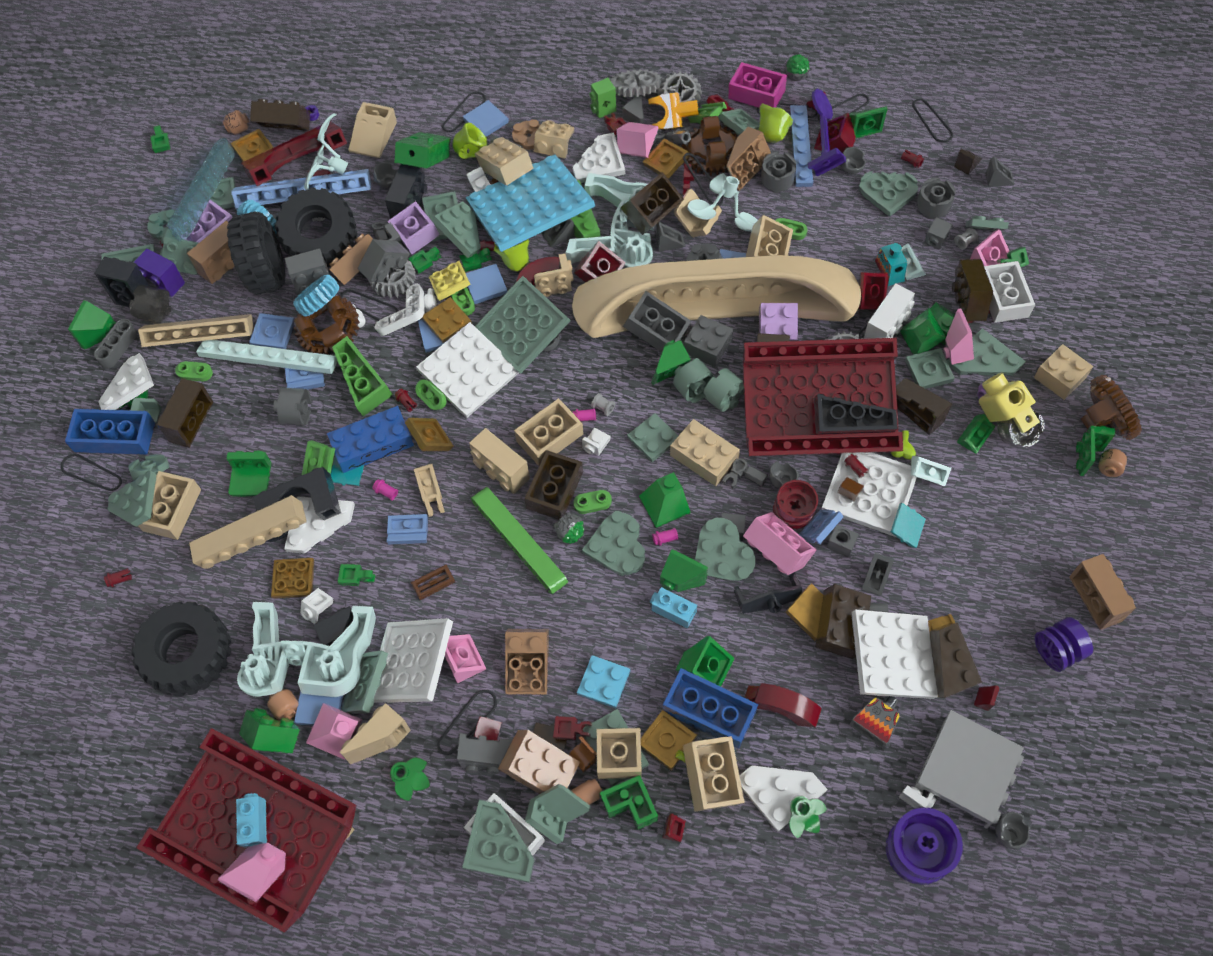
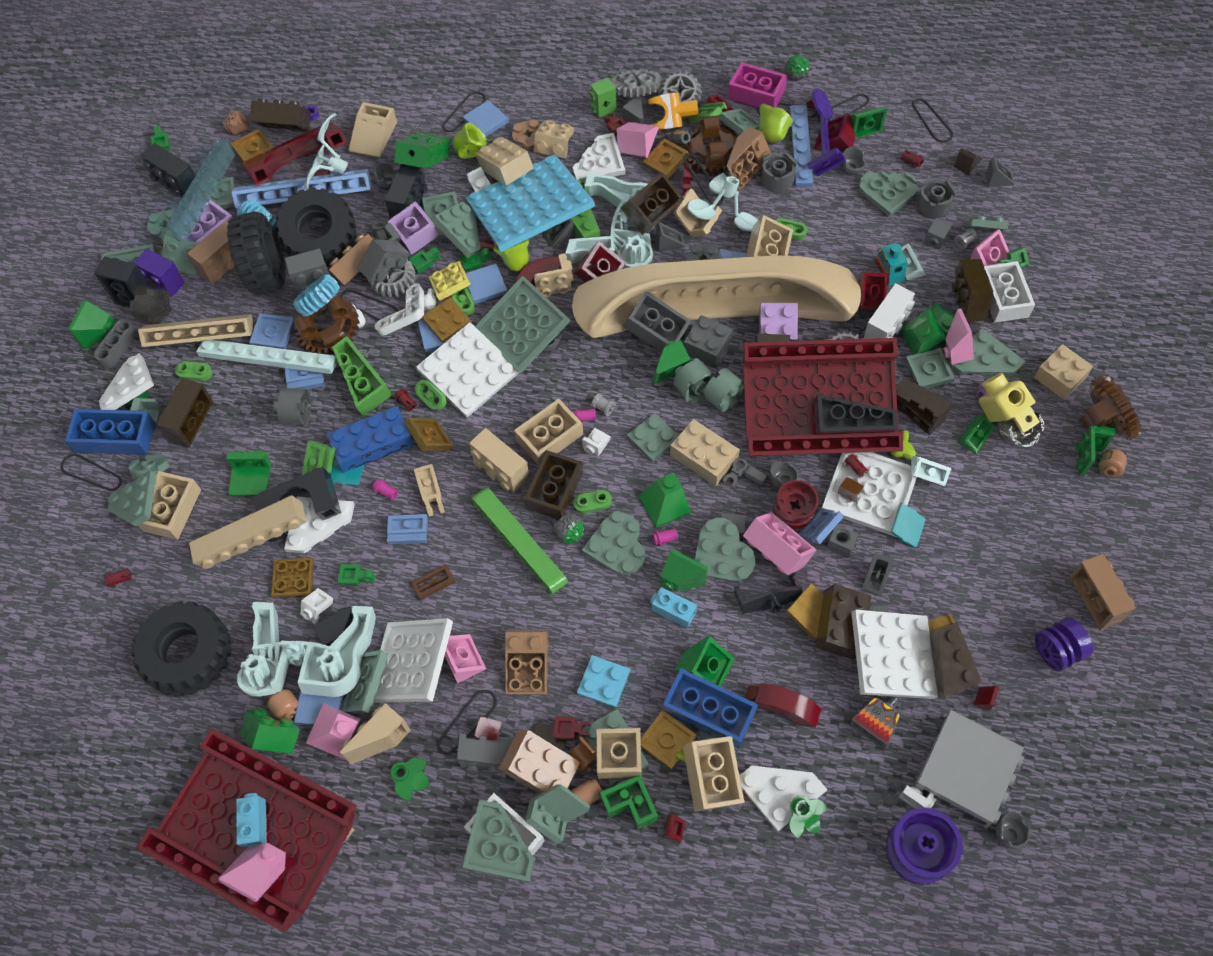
(168, 169): none -> black brick

